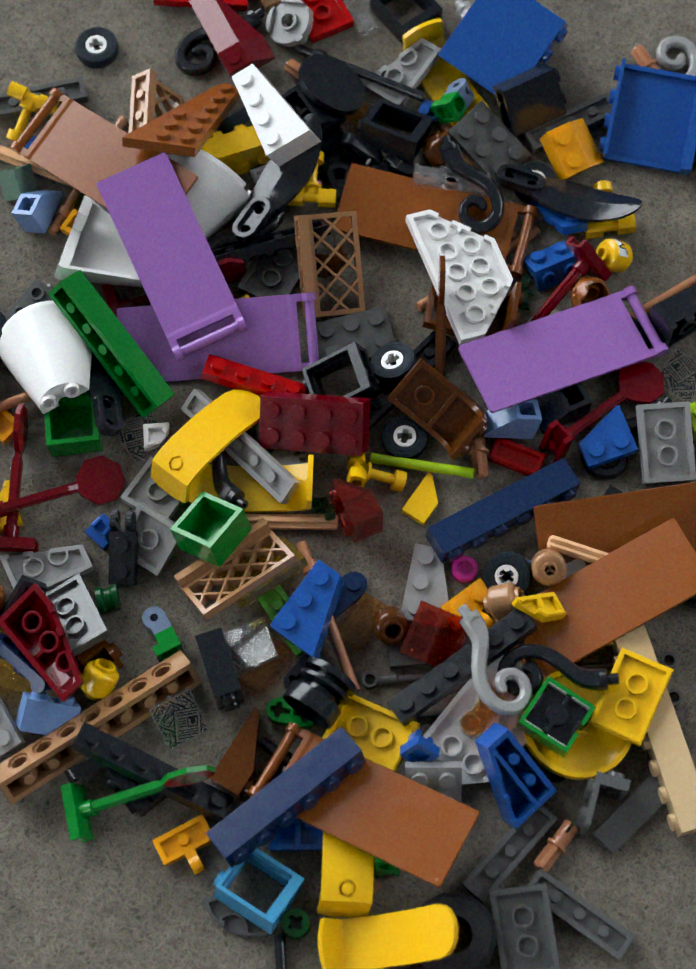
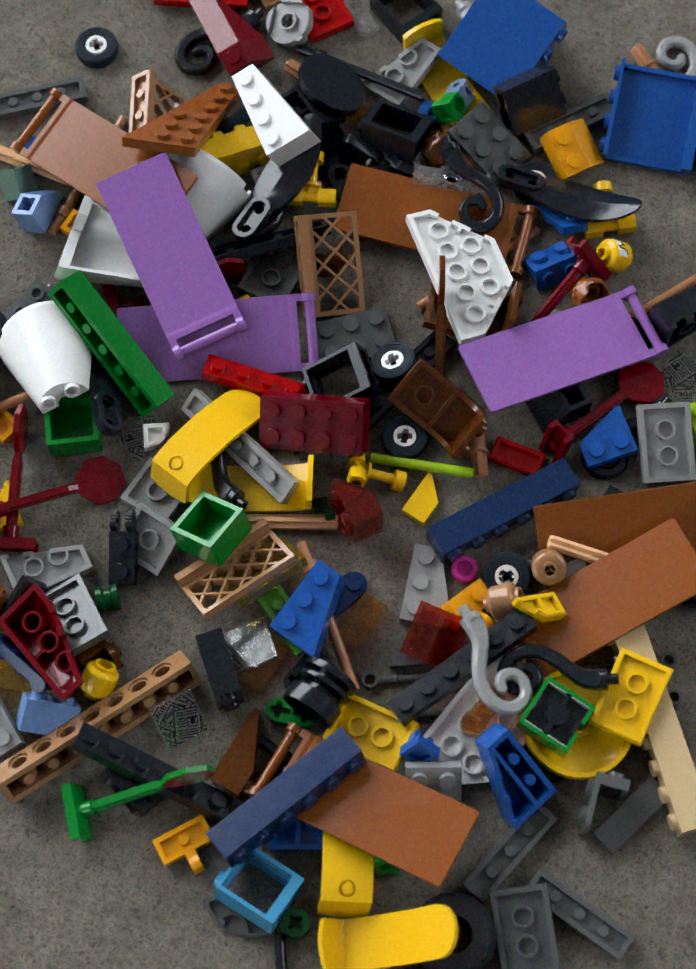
(30, 103): yellow bar -> none
(82, 770): black beam -> none
(99, 531): blue tile -> none
(159, 626): leg -> none
(390, 625): reddish brown head -> none
(514, 422): medium blue slope -> none
(525, 282): clear green piece -> none
(555, 846): nougat axle -> none

